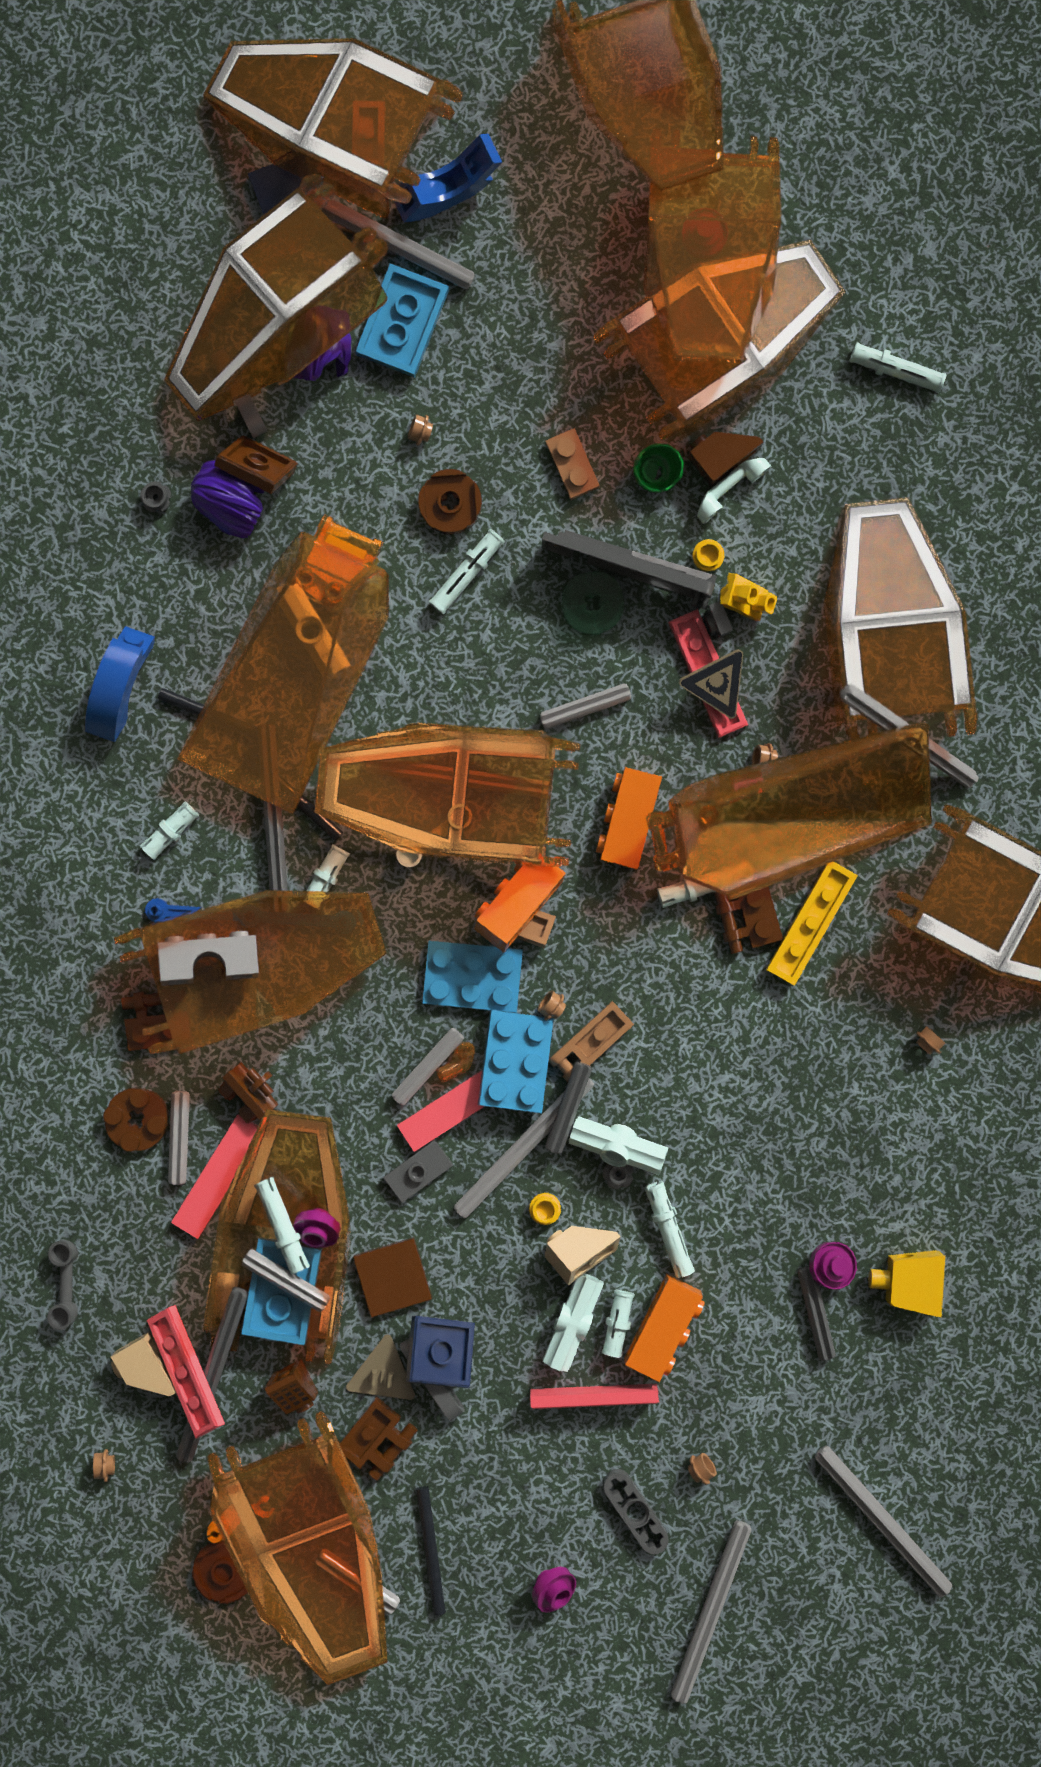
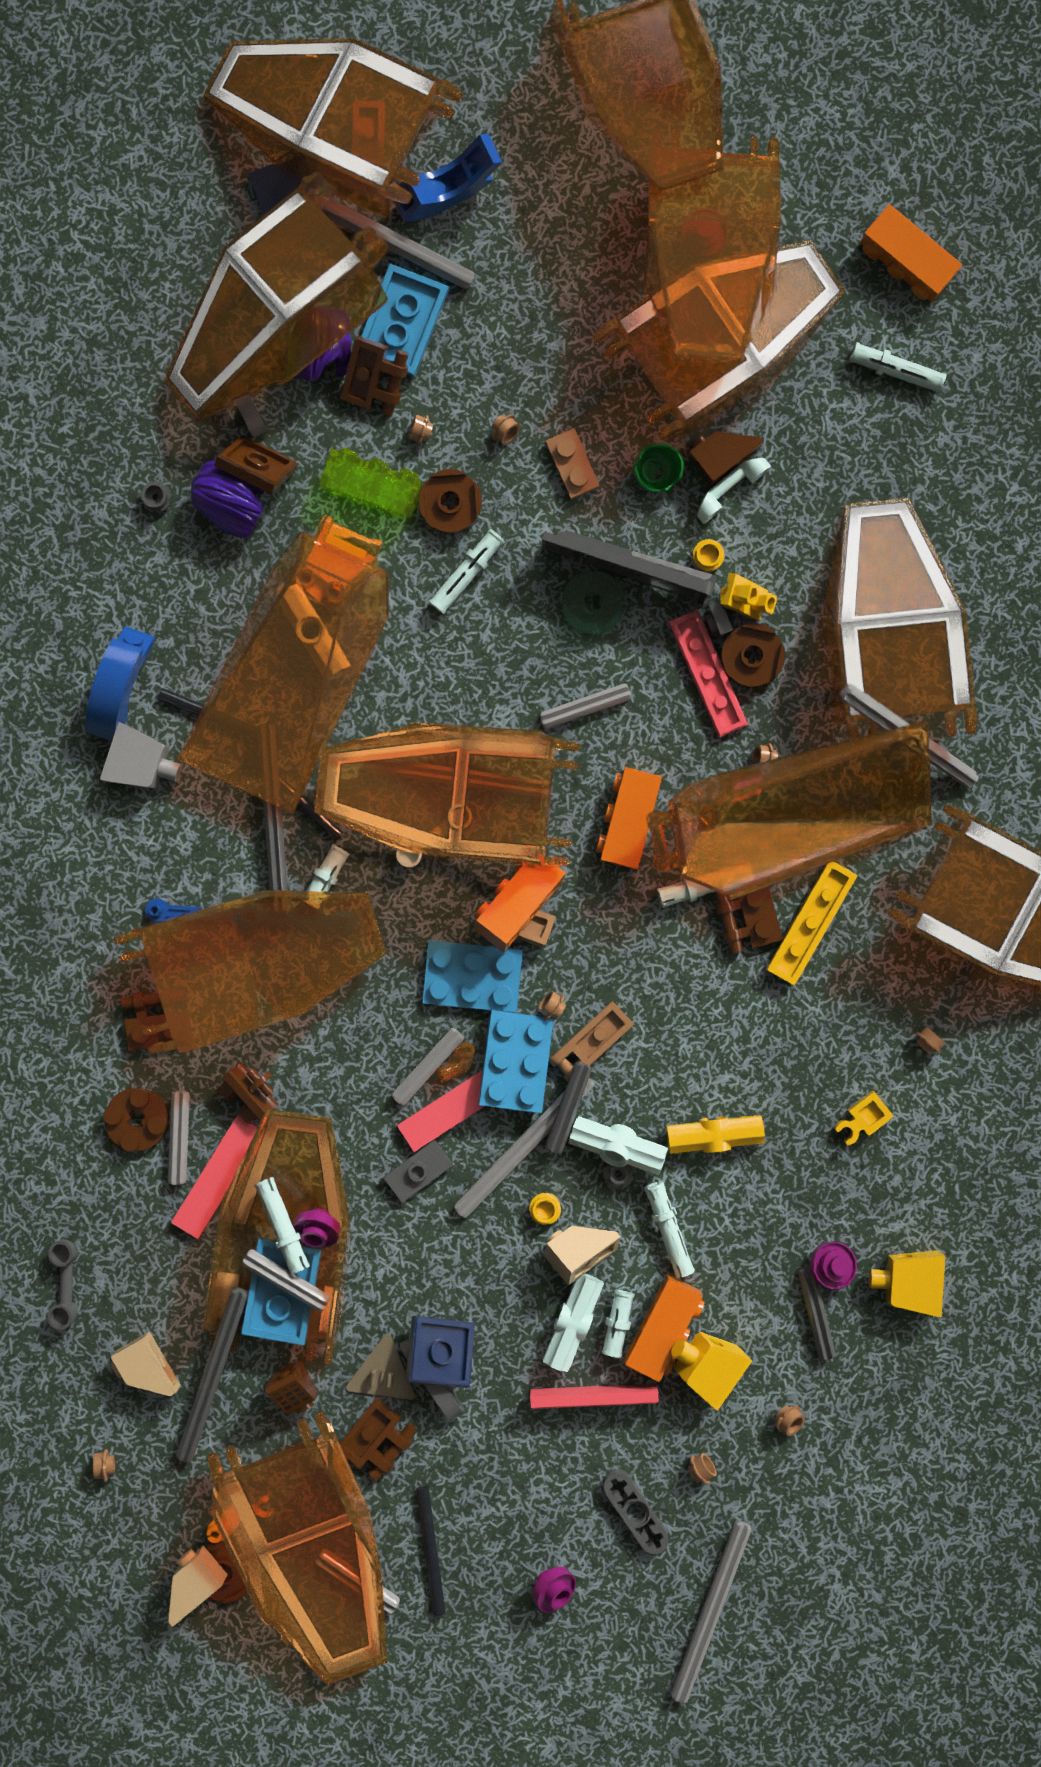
(138, 760): none -> light grey torso
(169, 830): light aqua pin -> none
(185, 1372): coral tile -> none
(193, 1582): none -> tan slope
(235, 952): light grey arch -> none
(364, 374): none -> reddish brown plate
(371, 483): none -> clear neon green brick
(392, 1277): reddish brown tile -> none
(502, 426): none -> medium nougat plate
(710, 1366): none -> yellow torso
(715, 1134): none -> yellow piece
(717, 683): black piece -> none
(767, 645): none -> reddish brown plate
(789, 1420): none -> medium nougat plate
(867, 1115): none -> yellow plate
(883, 1521): light grey axle -> none
(909, 254): none -> orange brick

